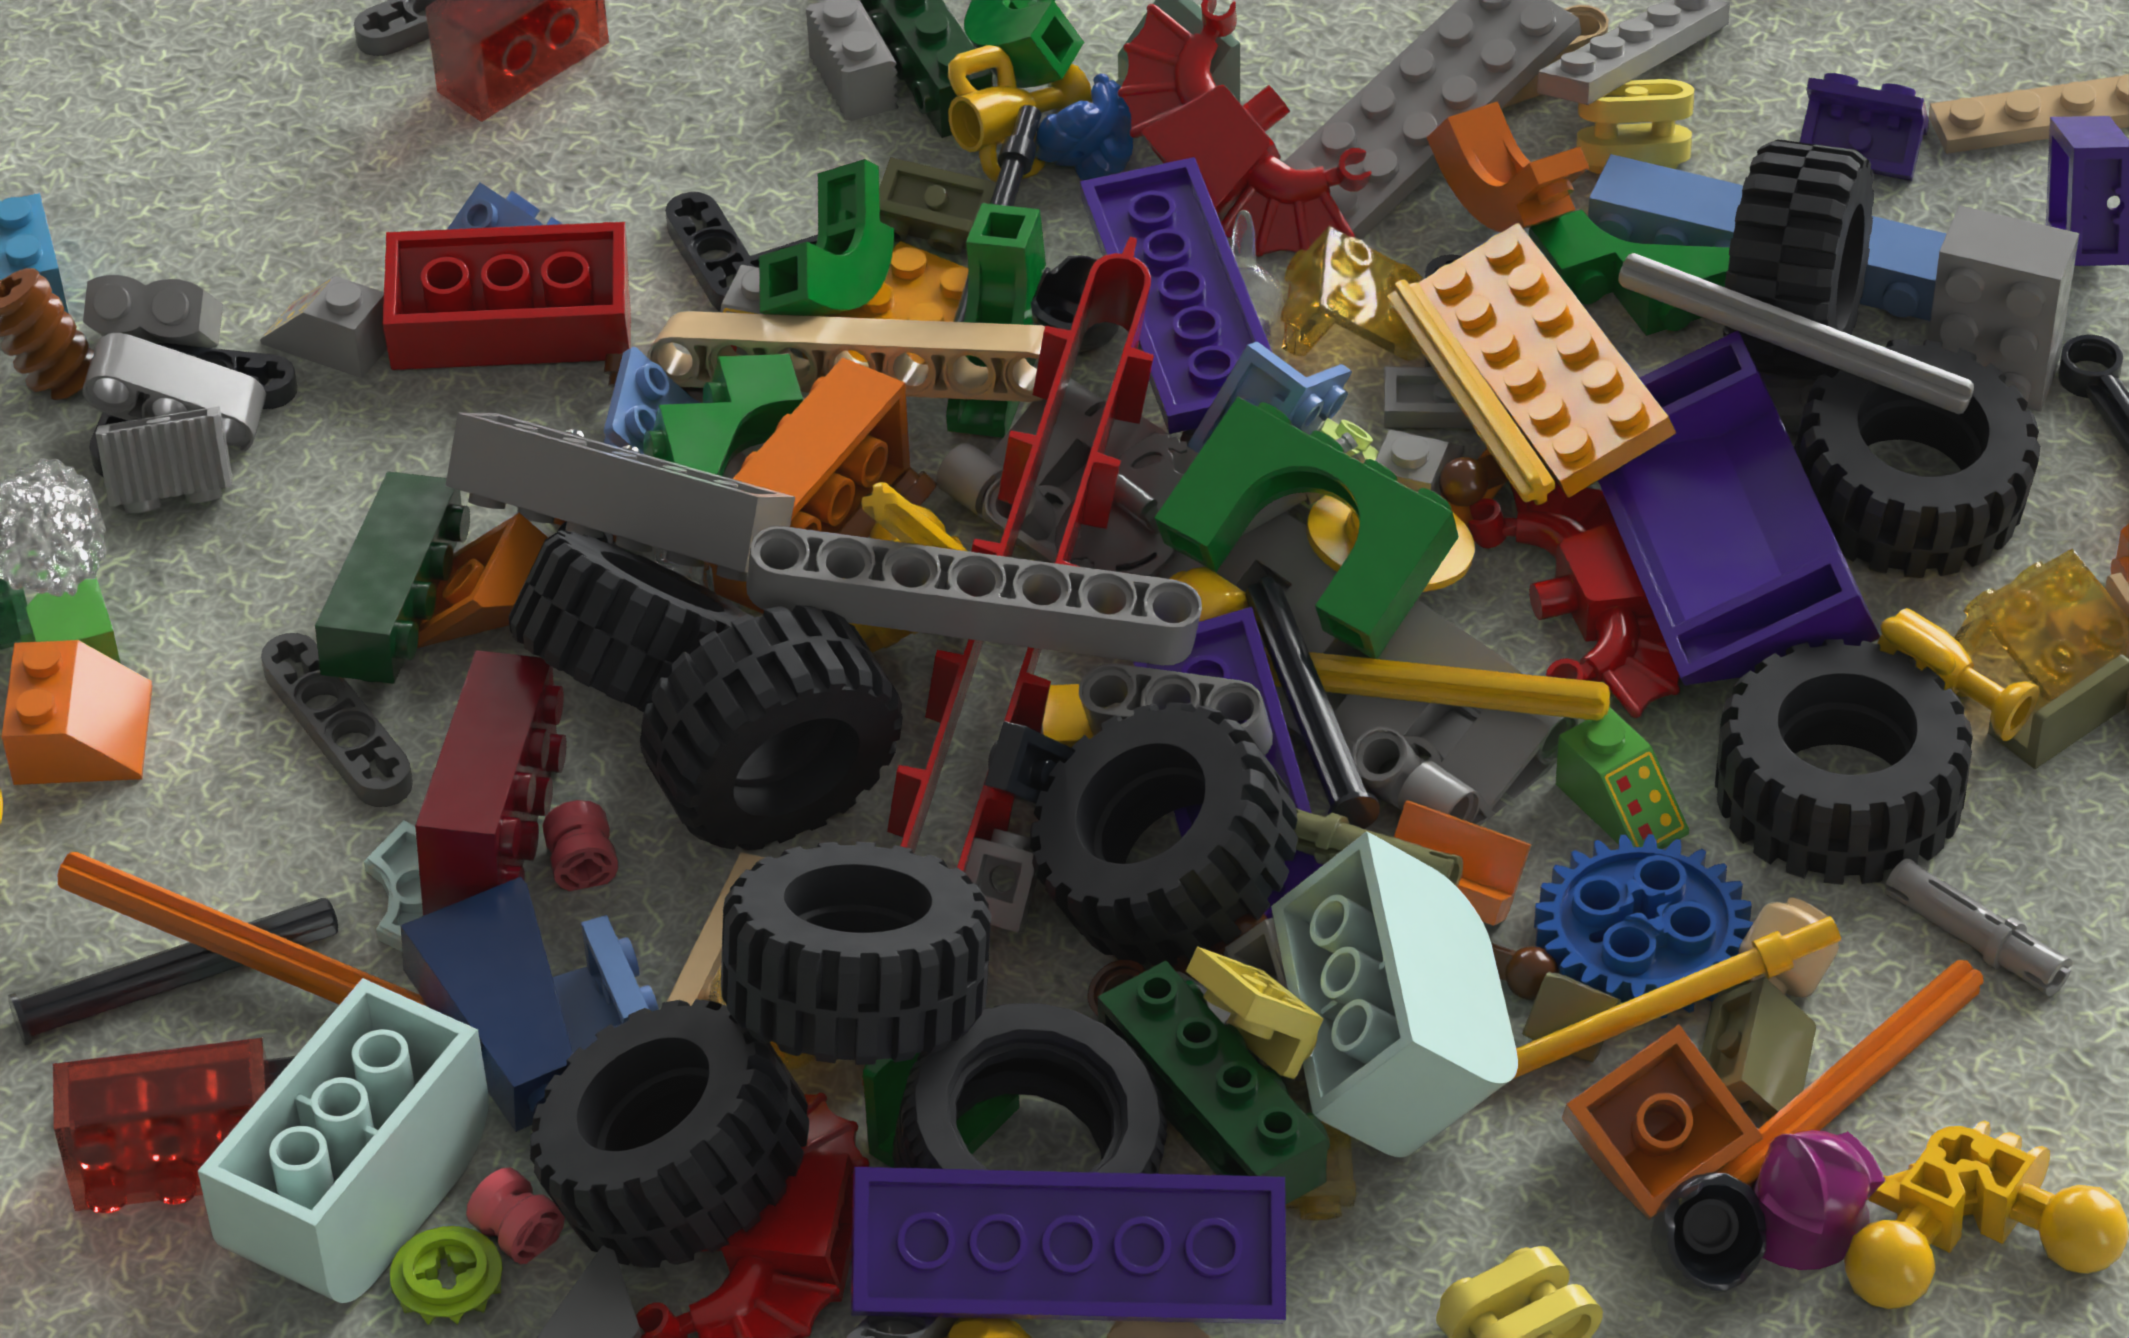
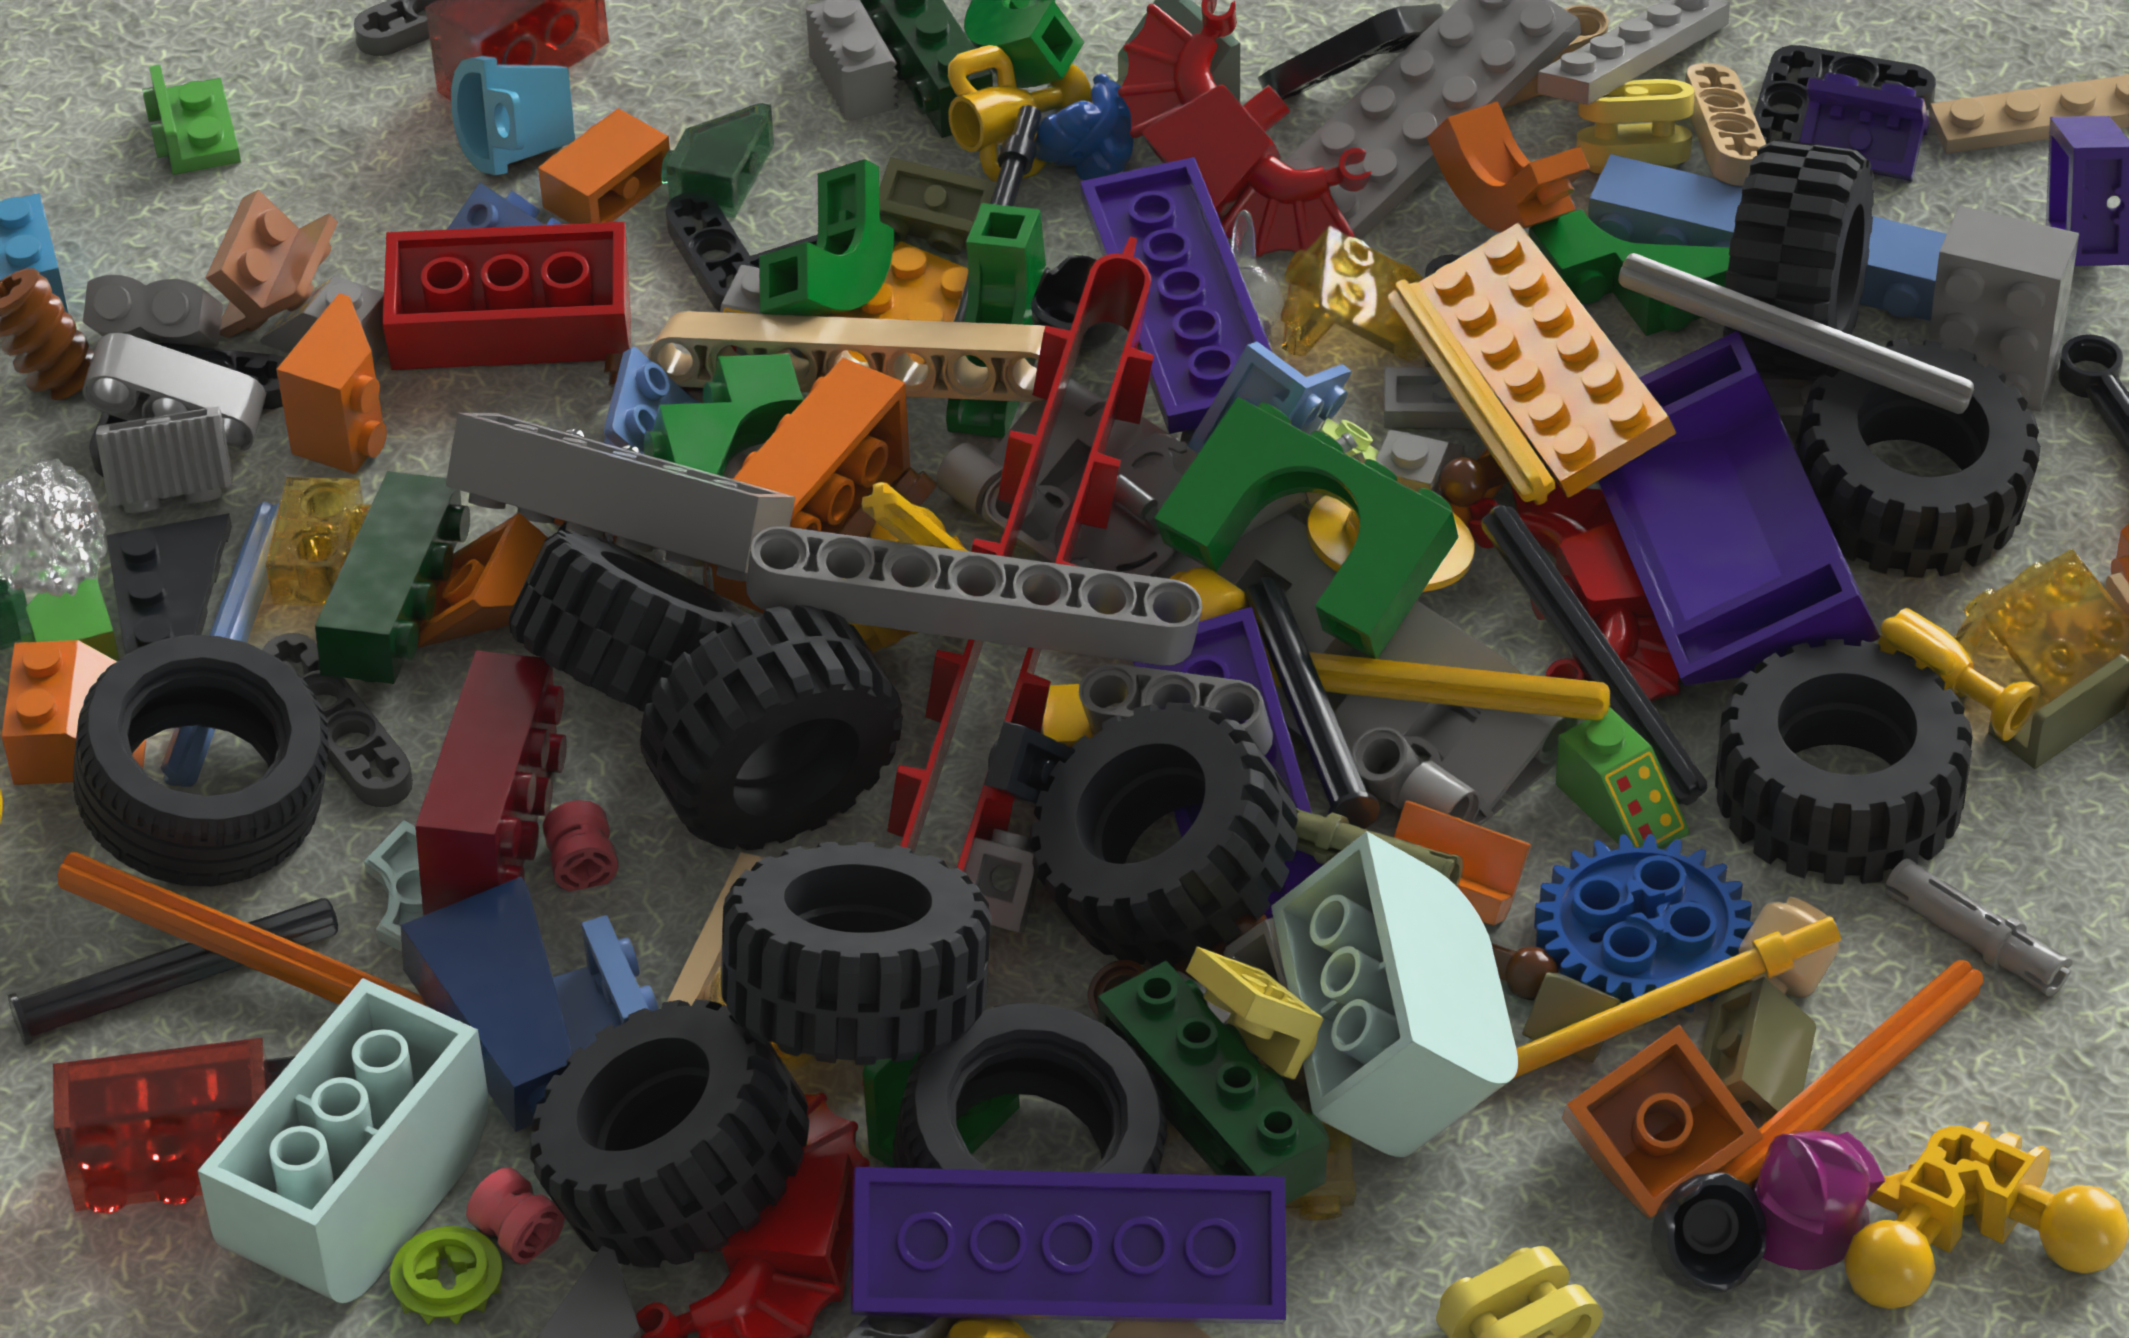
(166, 577): none -> black wing
(193, 123): none -> bright green bracket
(213, 686): none -> black tyre
(233, 621): none -> medium blue axle
(266, 263): none -> nougat bracket
(313, 537): none -> clear yellow brick
(333, 392): none -> orange slope
(509, 111): none -> medium azure container
(604, 170): none -> orange brick
(721, 157): none -> clear green slope
(1380, 34): none -> black beam
(1590, 647): none -> black axle
(1723, 121): none -> tan beam
(1814, 64): none -> black beam

